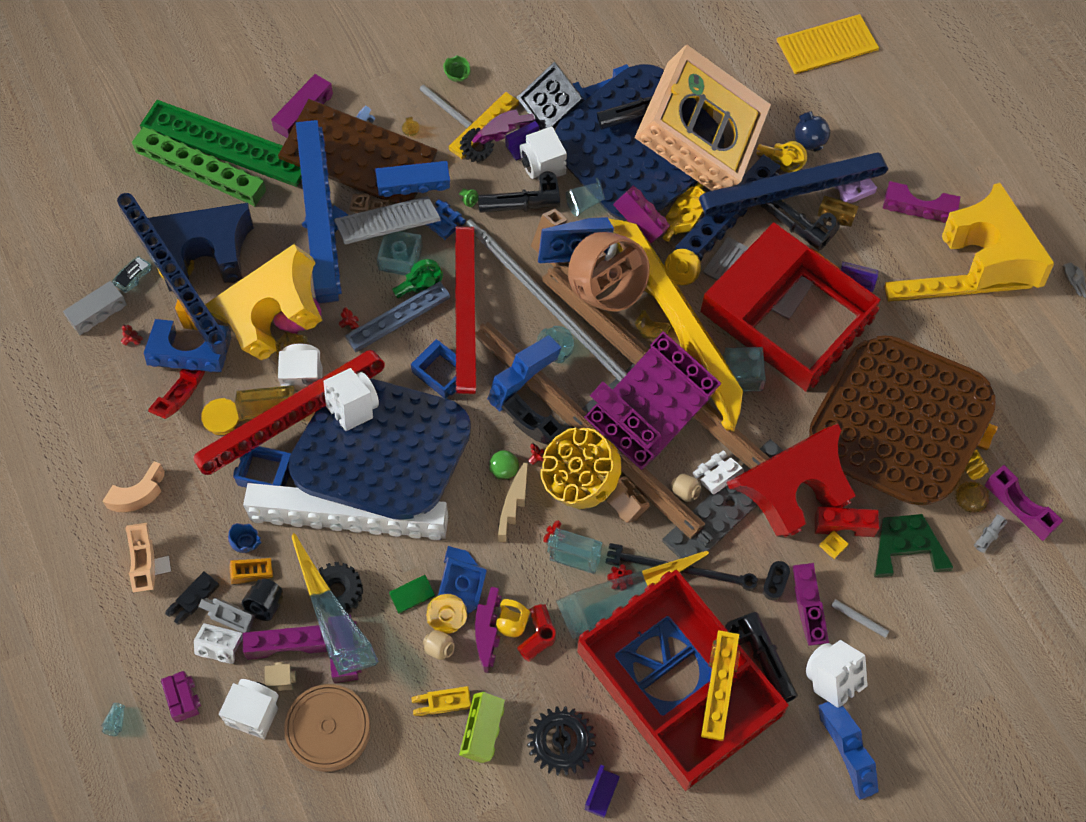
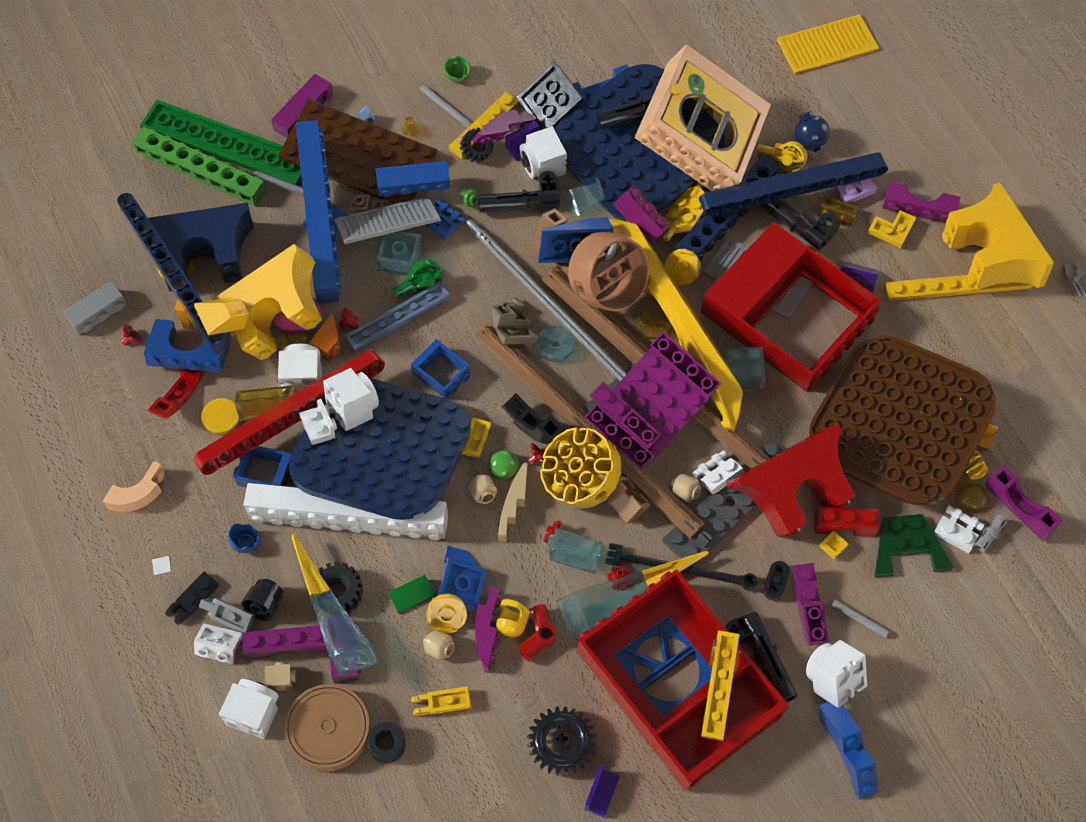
(114, 720): clear light blue cone -> none
(130, 274): slope -> none
(142, 557): light nougat arch -> none
(180, 696): magenta brick -> none
(222, 315): none -> yellow slope
(250, 563): light orange slope -> none
(278, 182): none -> light grey piece
(318, 423): none -> white bracket
(327, 339): none -> orange slope
(376, 733): none -> black tyre
(465, 310): red beam -> none
(478, 437): none -> yellow plate
(482, 489): none -> tan head
(482, 727): lime brick -> none
(512, 323): none -> dark tan slope
(524, 367): blue arch -> none
(895, 232): none -> yellow plate
(956, 534): none -> white plate

